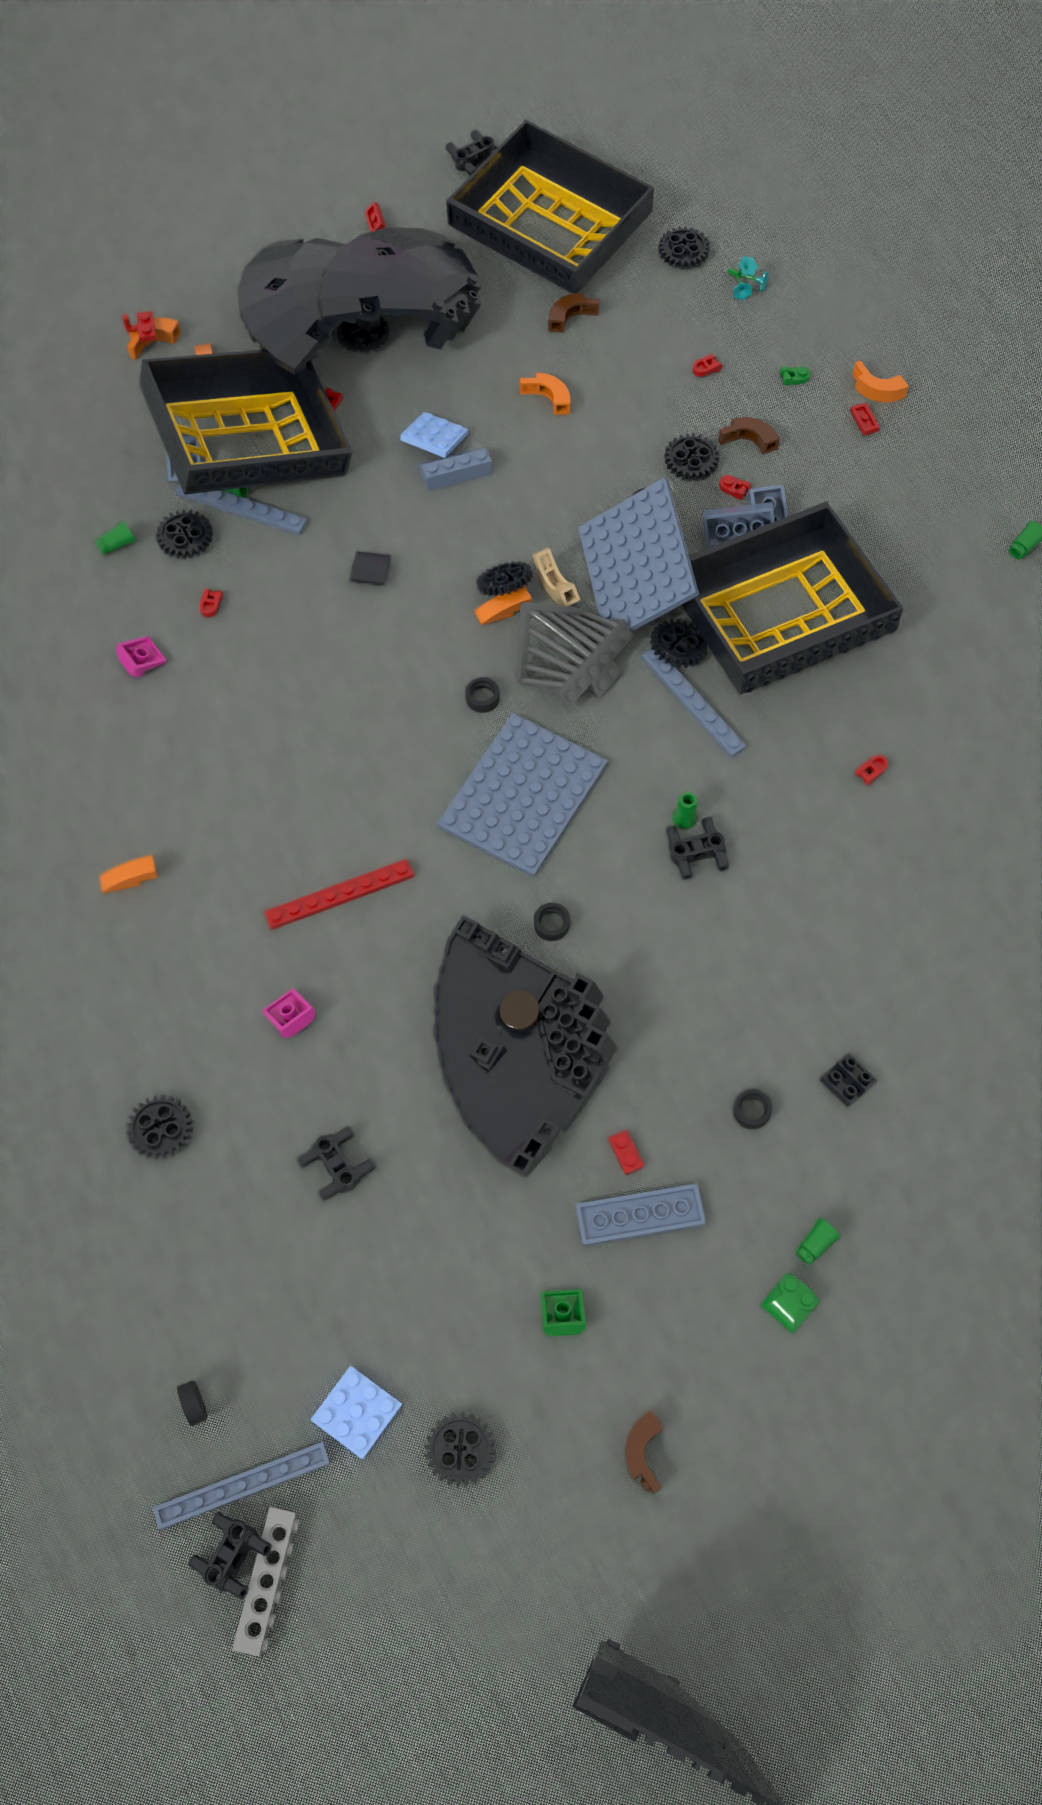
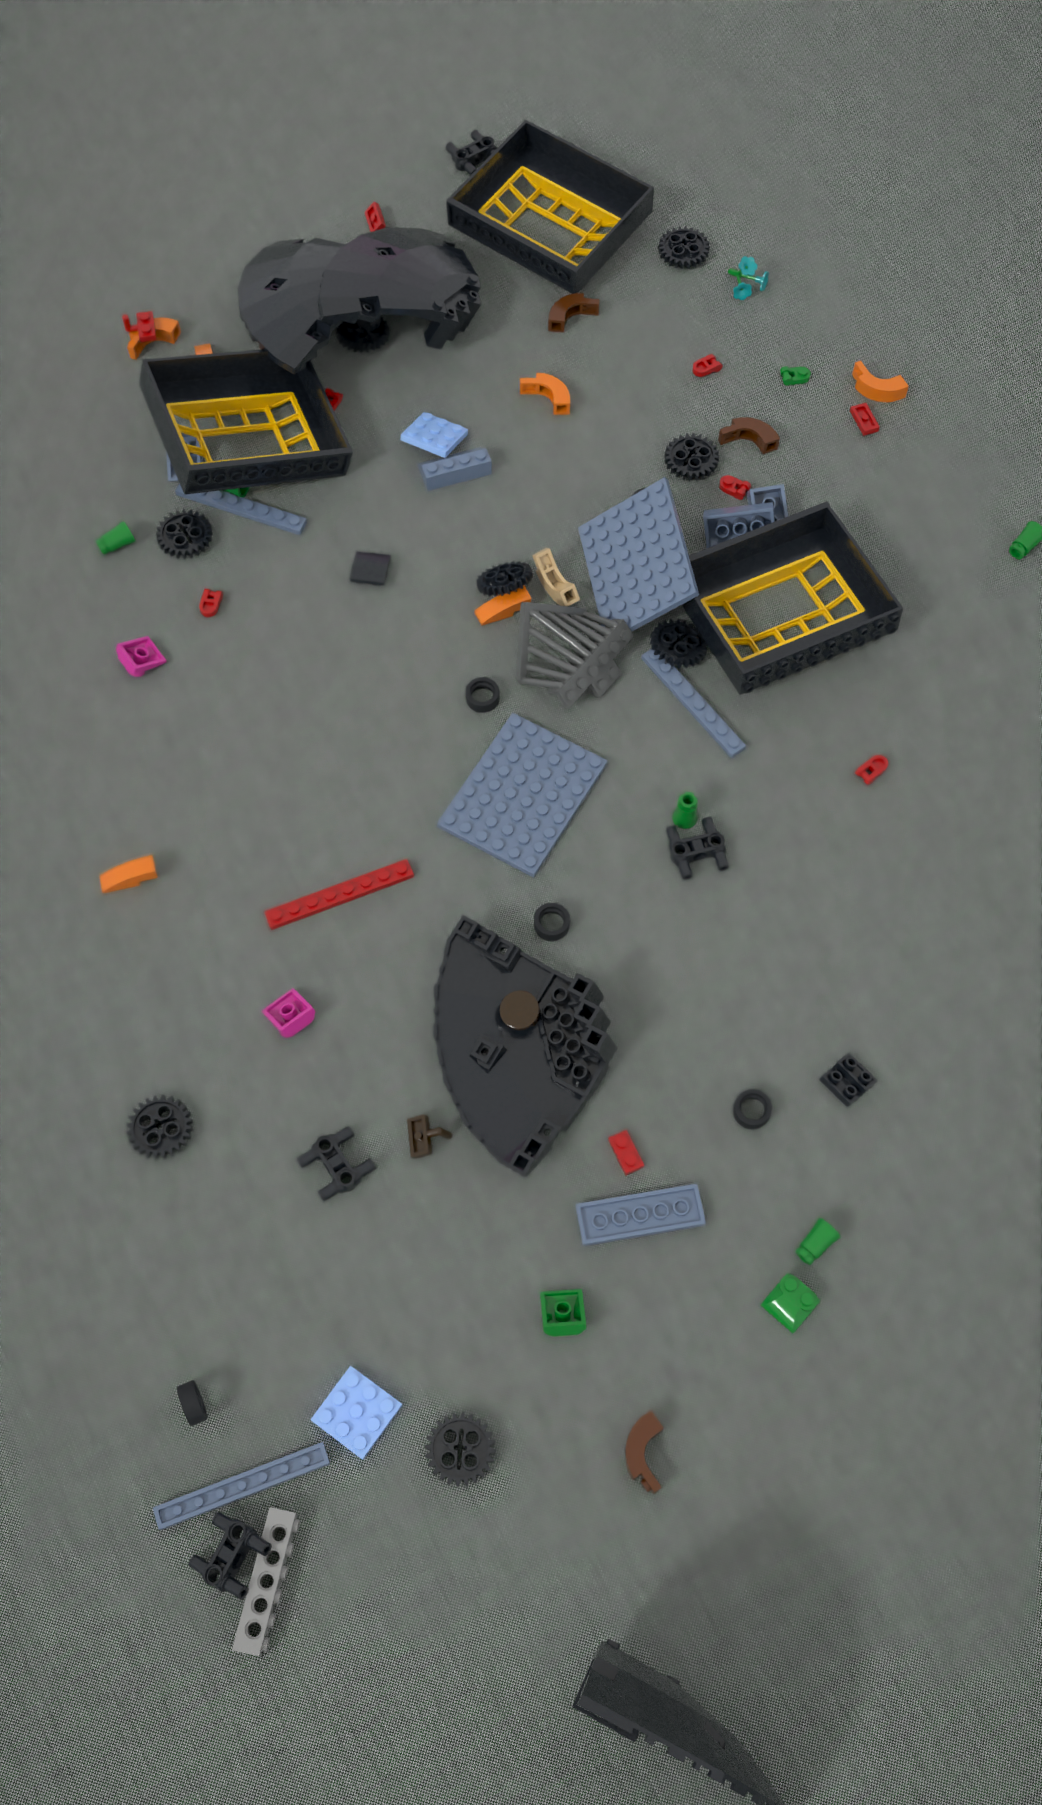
(421, 1135): none -> dark brown plate

